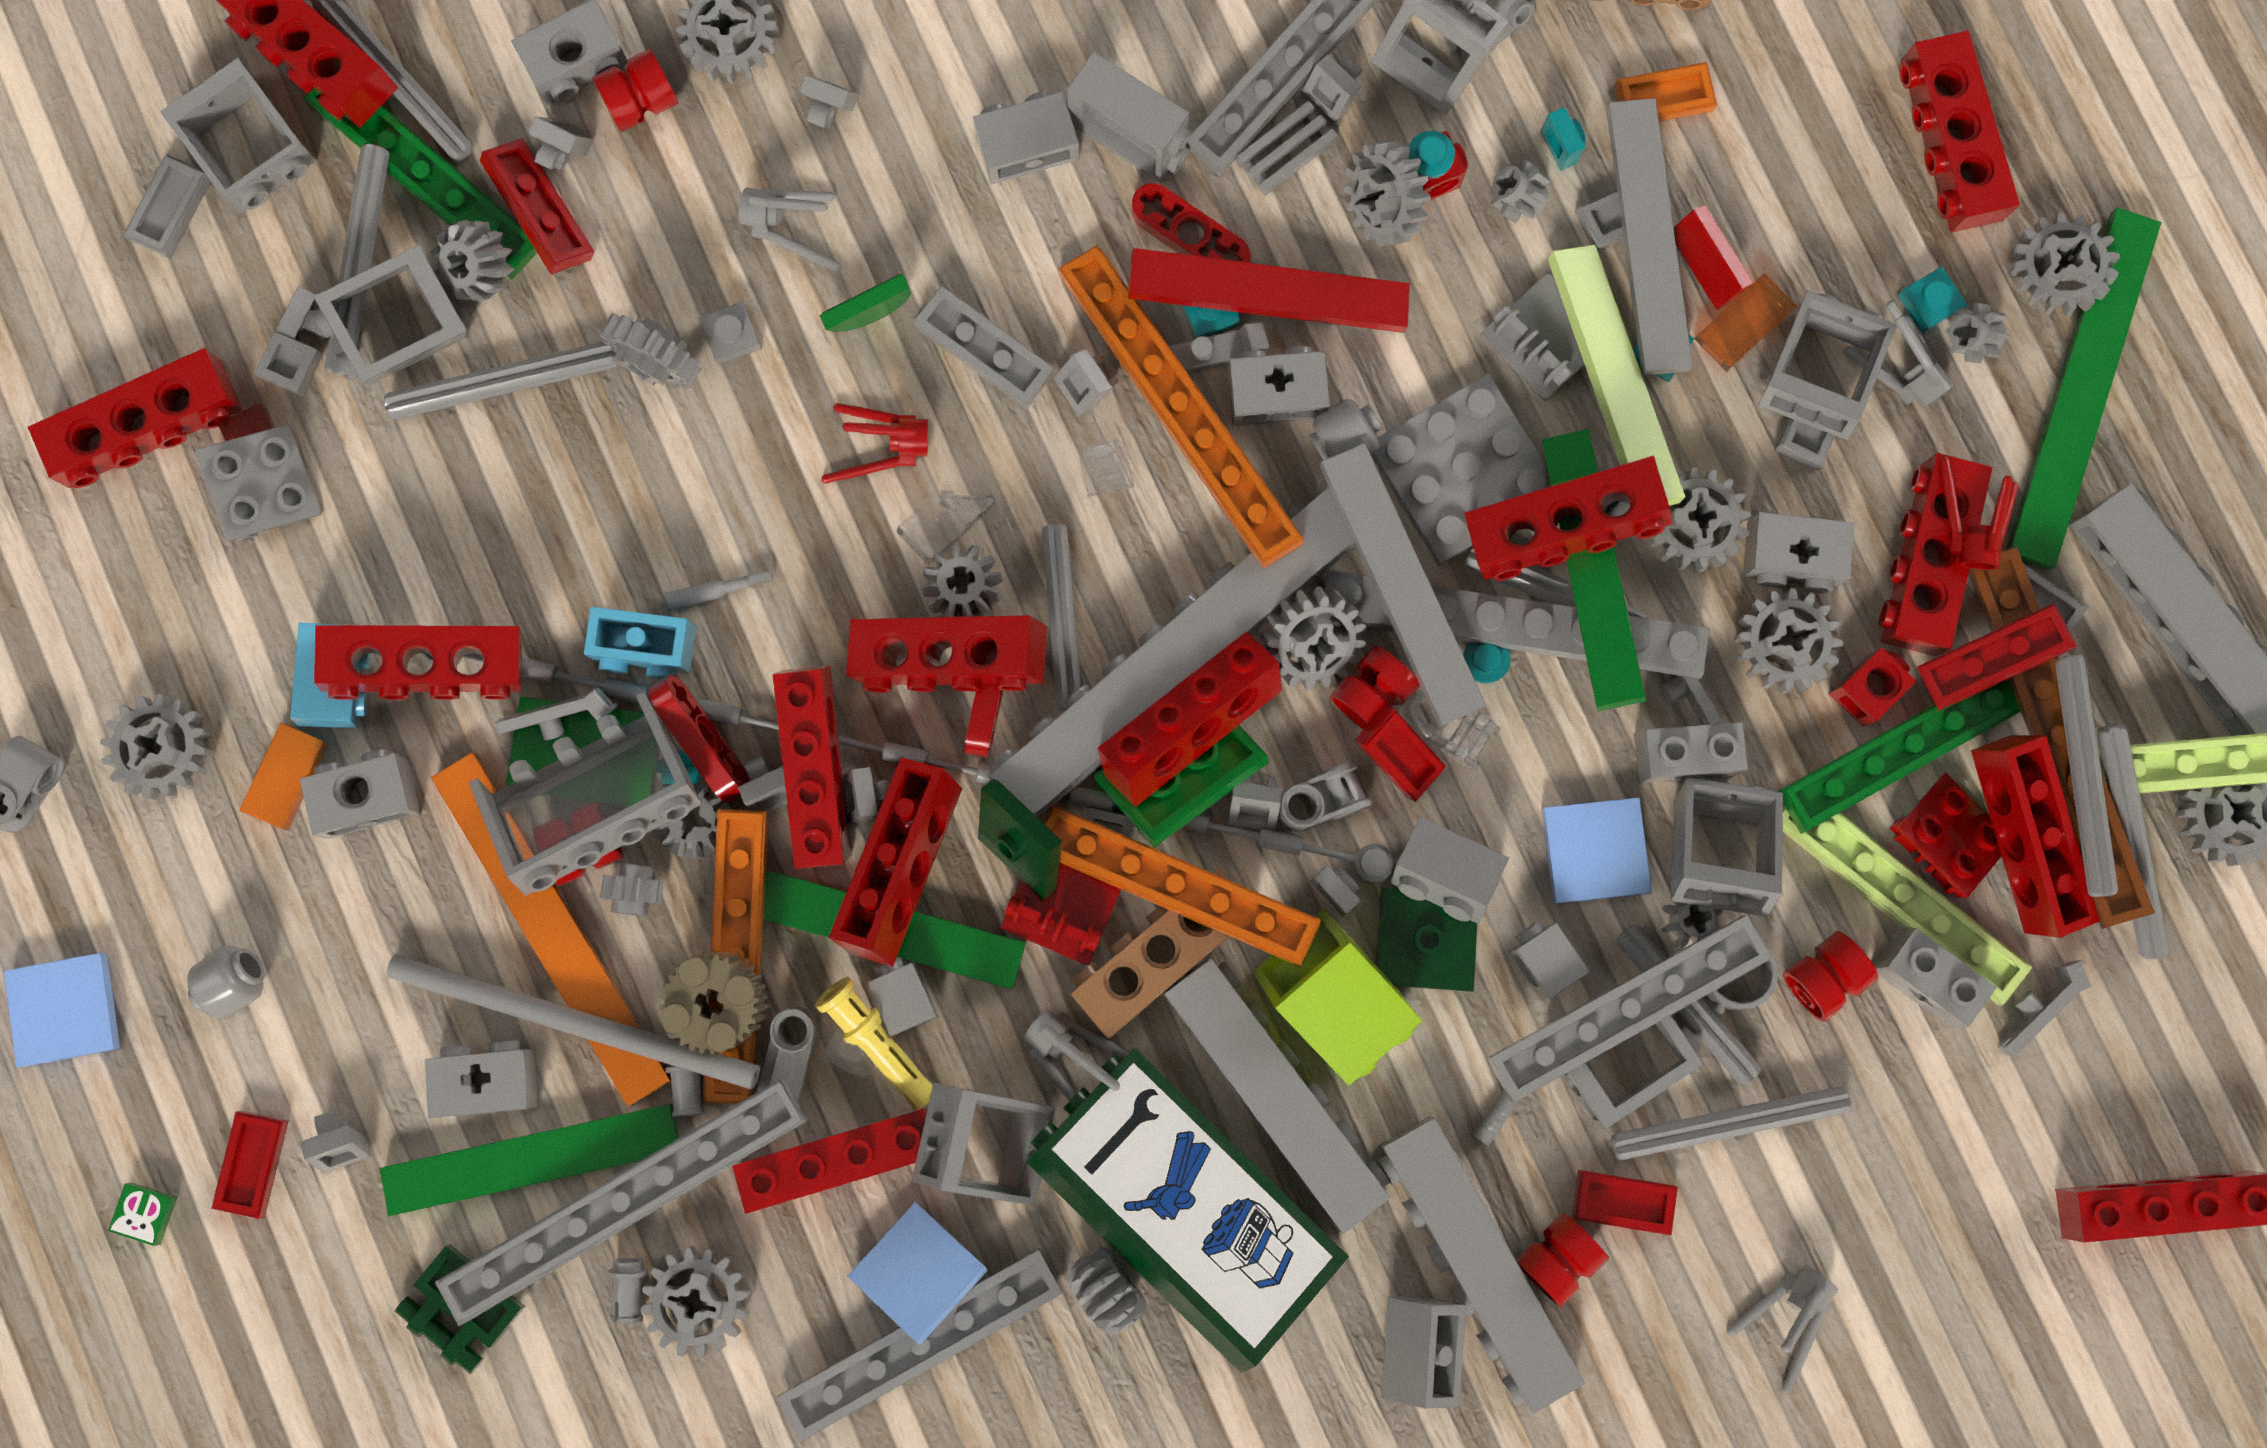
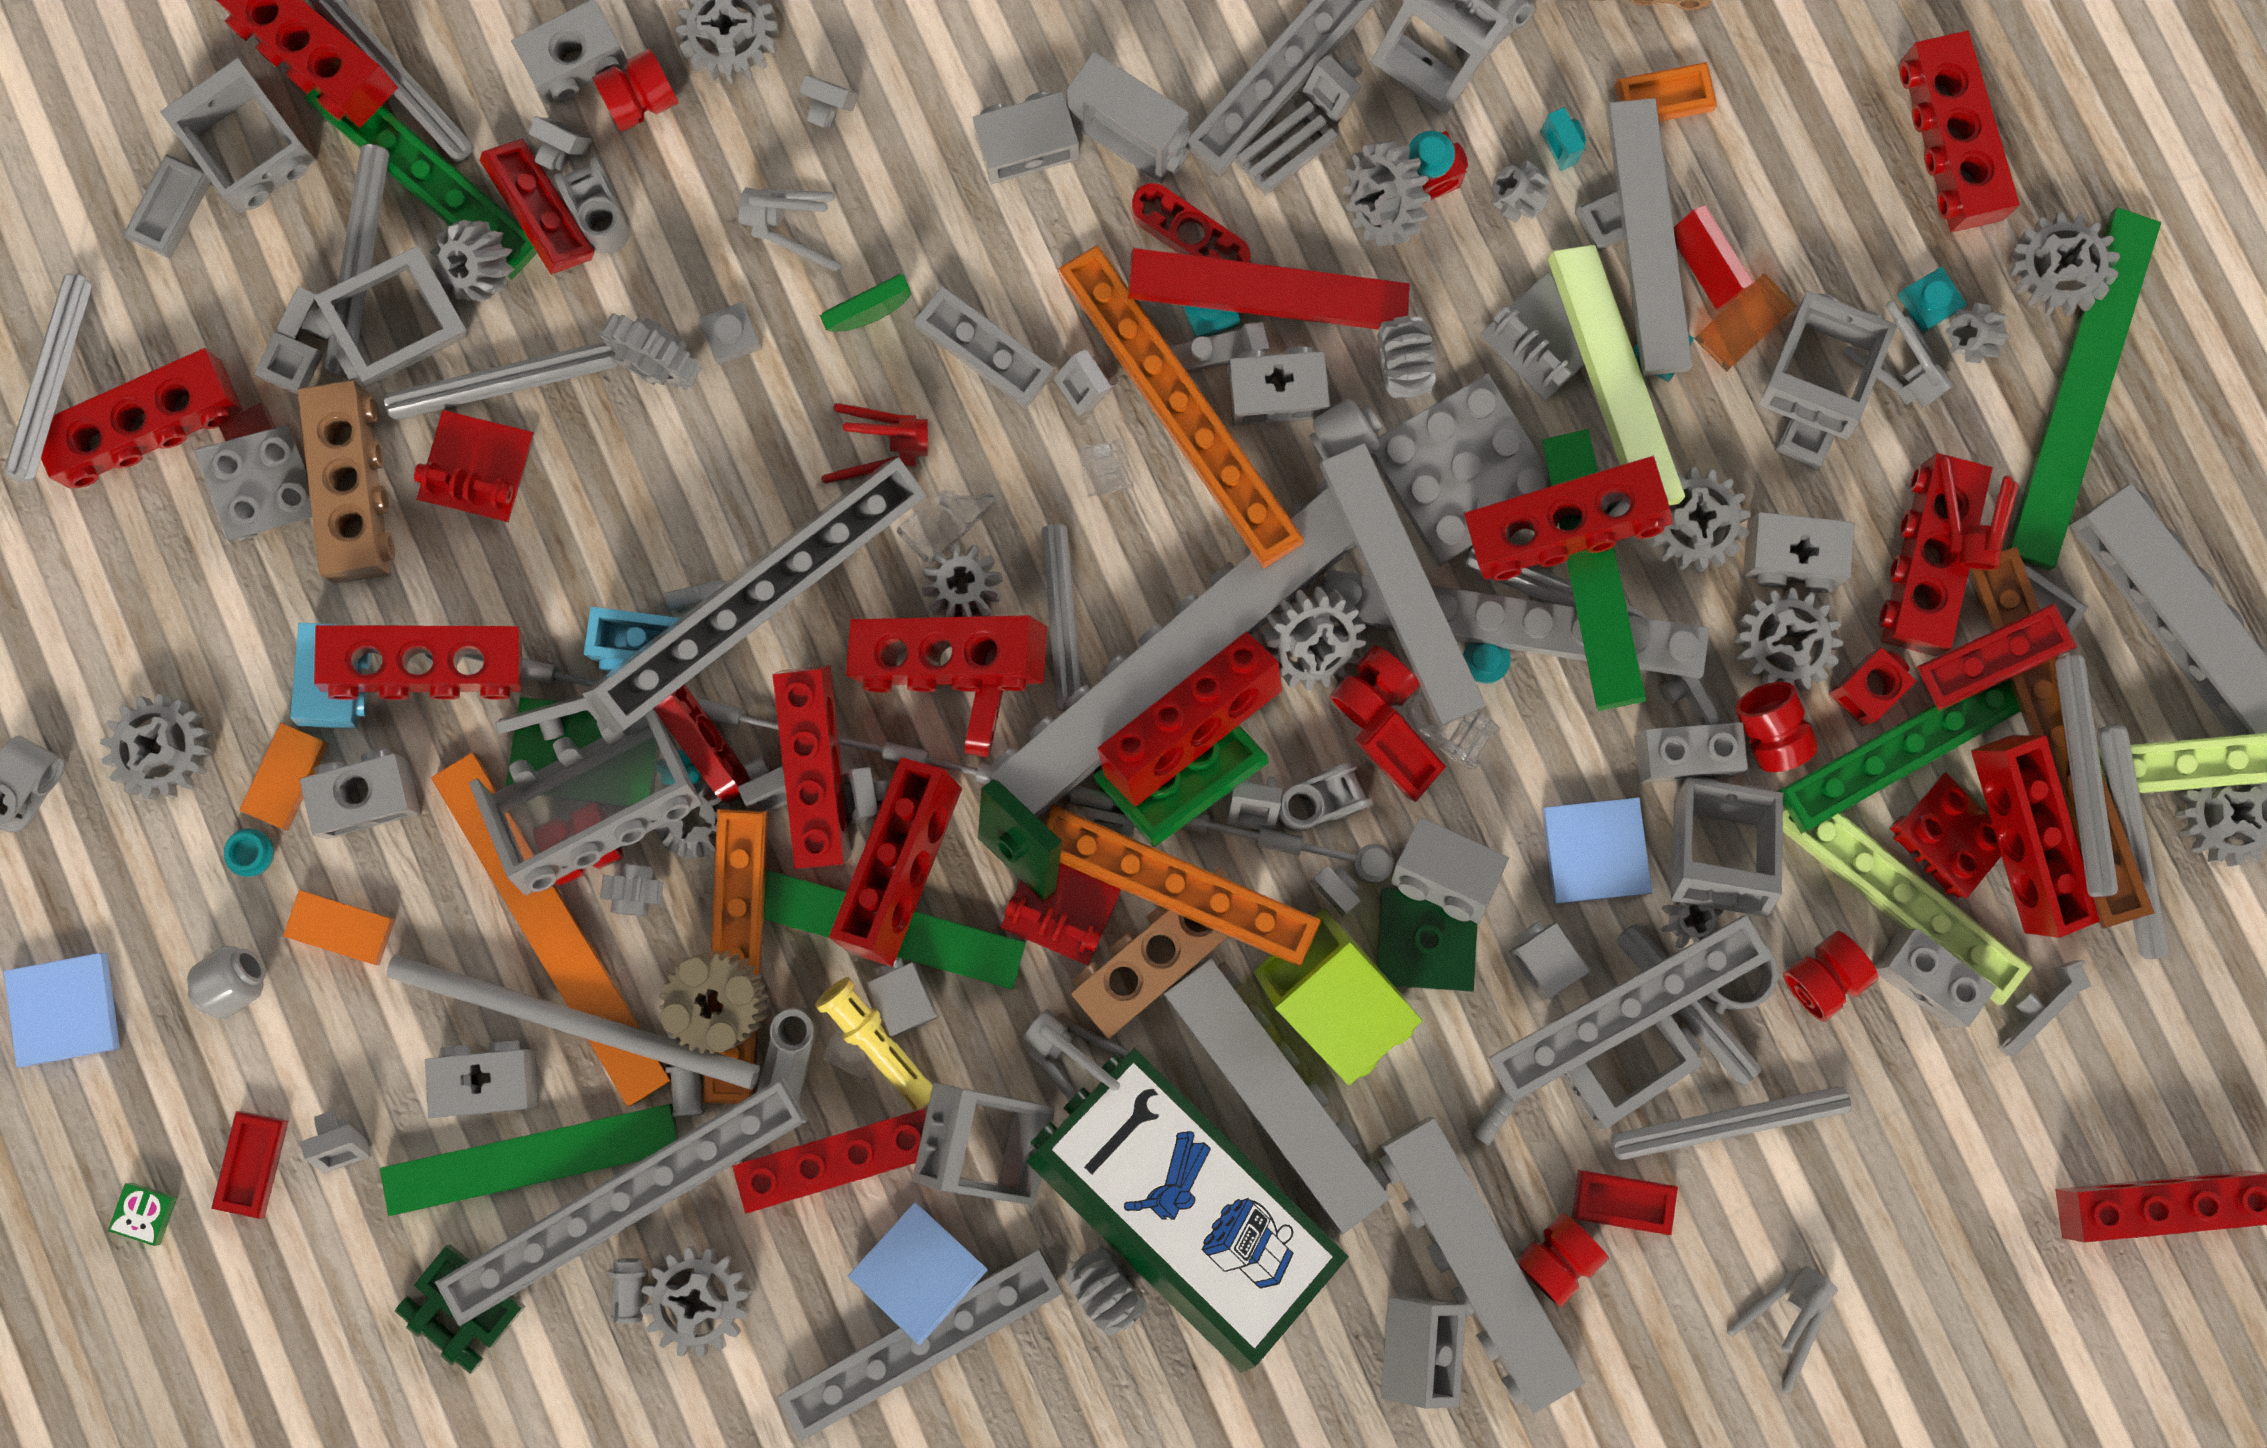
(48, 378): none -> light grey axle
(248, 852): none -> teal plate
(323, 414): none -> medium nougat brick
(339, 927): none -> orange tile
(474, 466): none -> red hinge
(593, 200): none -> light grey piece
(753, 596): none -> light grey brick
(1406, 357): none -> light grey gear
(1776, 727): none -> red wheel

